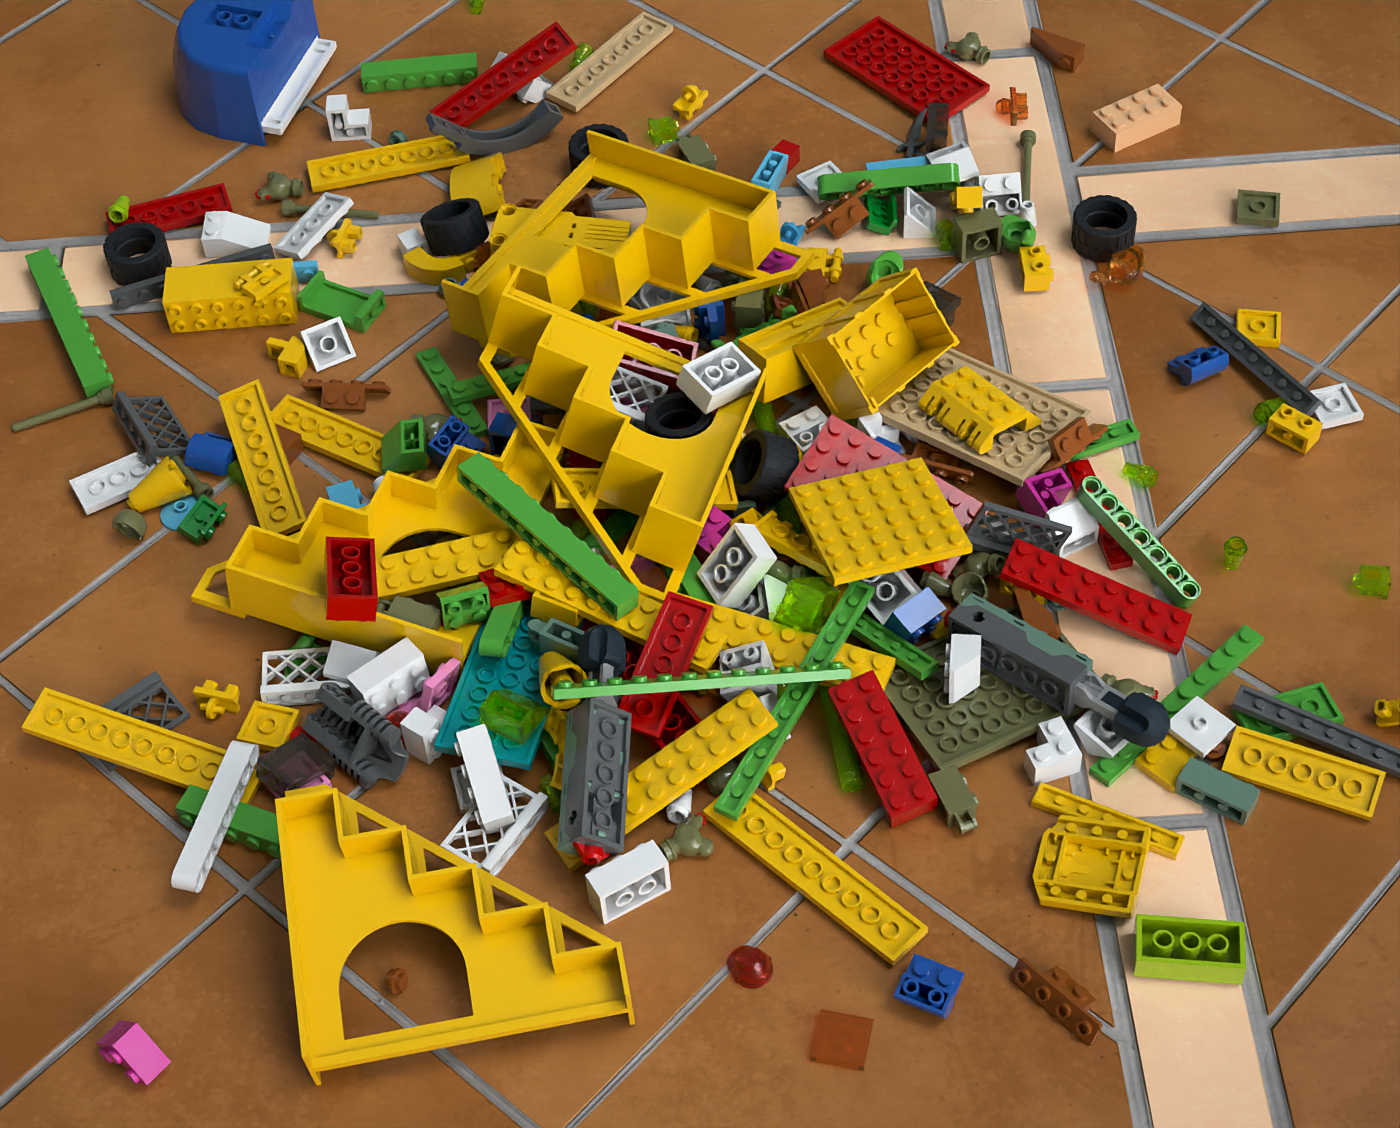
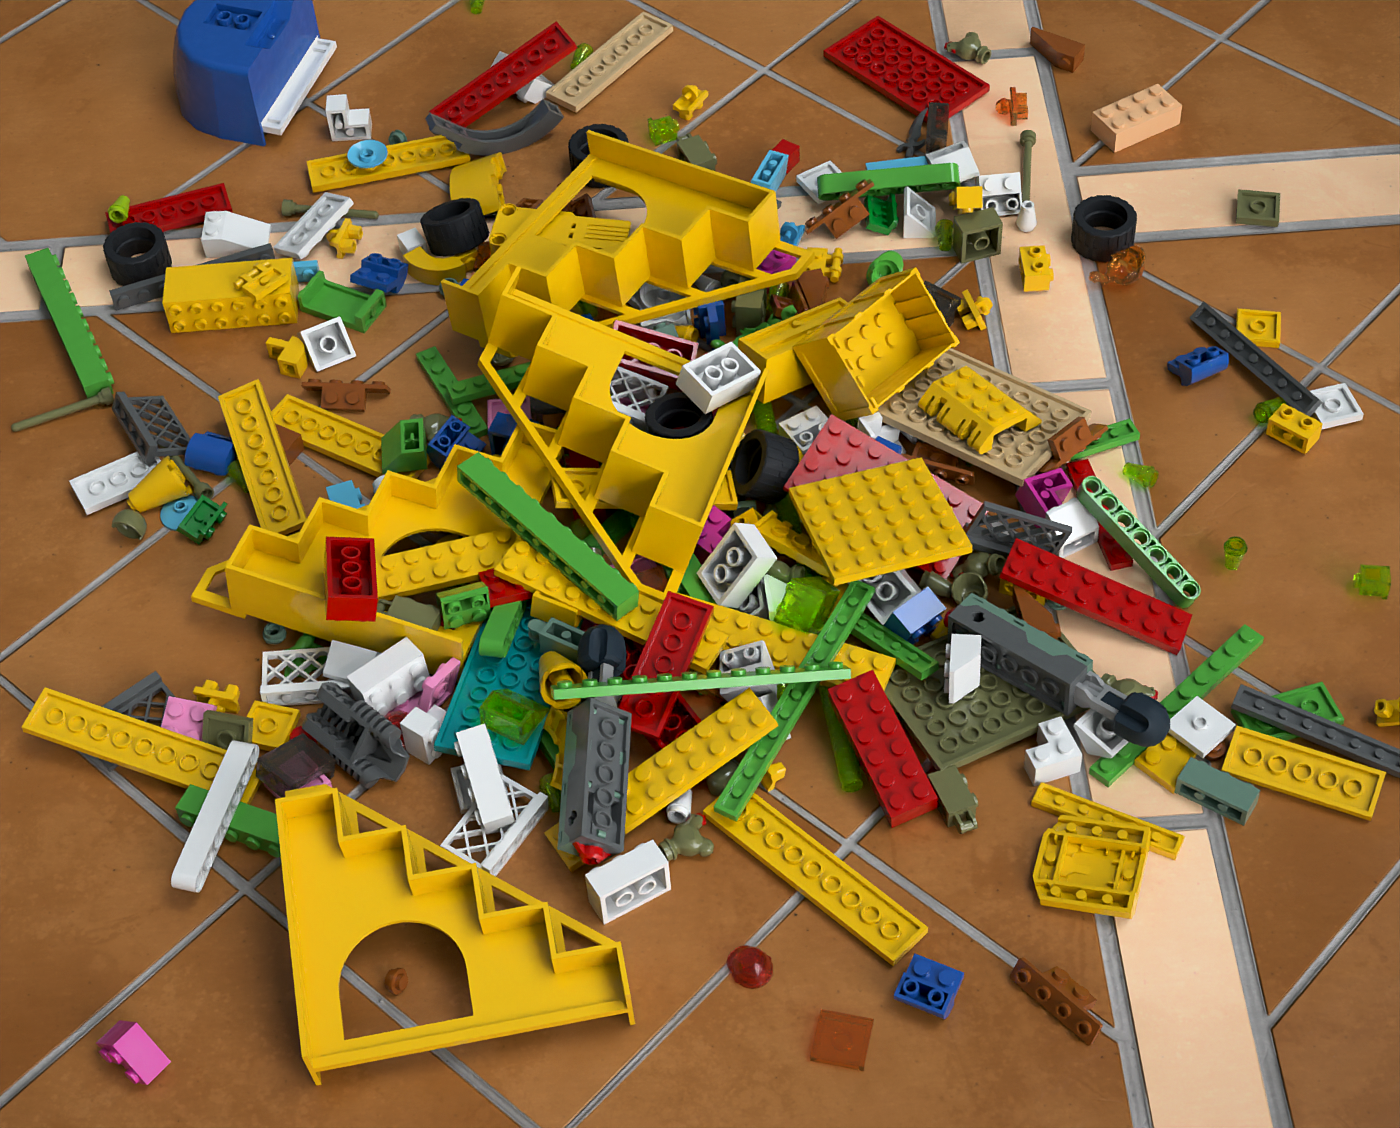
(185, 717): none -> bright pink plate
(223, 728): none -> olive plate
(274, 633): none -> sand green plate
(280, 187): olive animal -> none
(367, 154): none -> medium azure dish
(381, 273): none -> blue brick
(419, 72): bright green brick -> none
(981, 306): none -> yellow hips
(1017, 233): bright green piece -> none
(1189, 949): lime brick -> none

